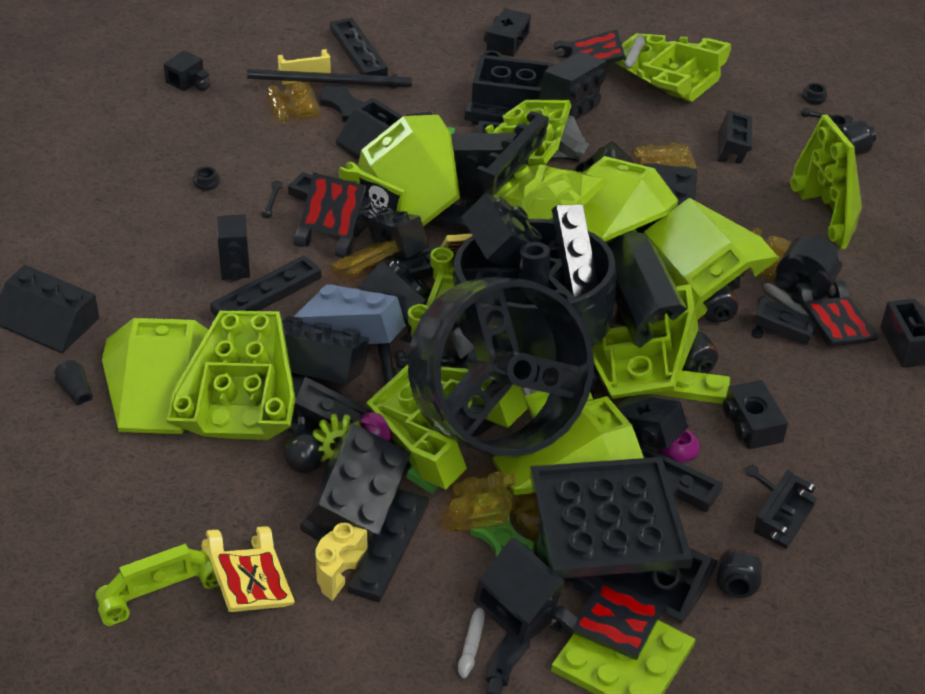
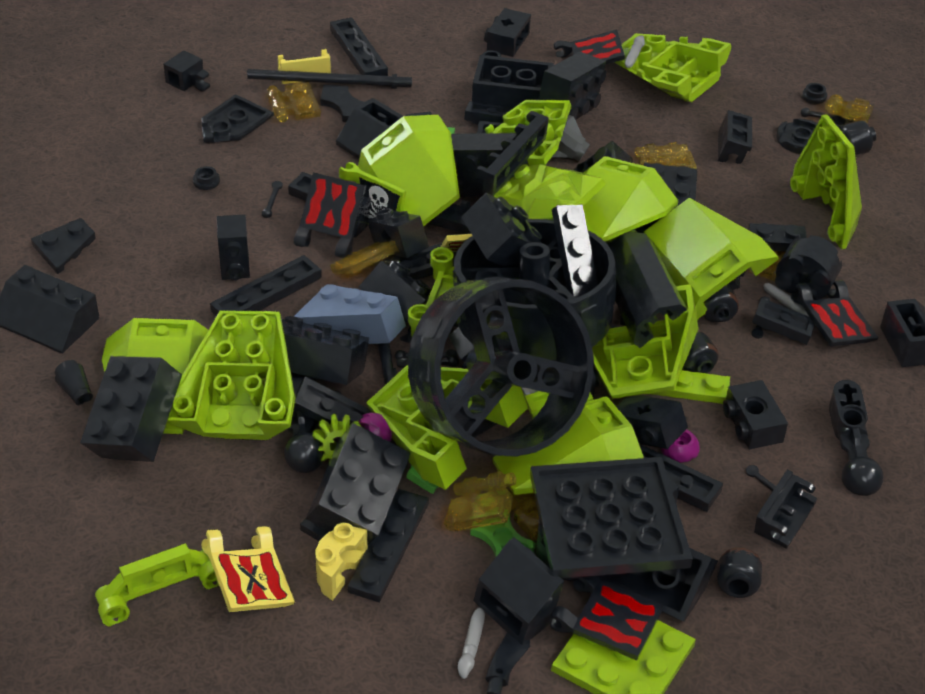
(63, 243): none -> black wing
(131, 408): none -> black brick
(233, 120): none -> black tile
(778, 236): none -> black plate
(790, 138): none -> black tile
(849, 420): none -> black beam
(852, 110): none -> clear yellow plate

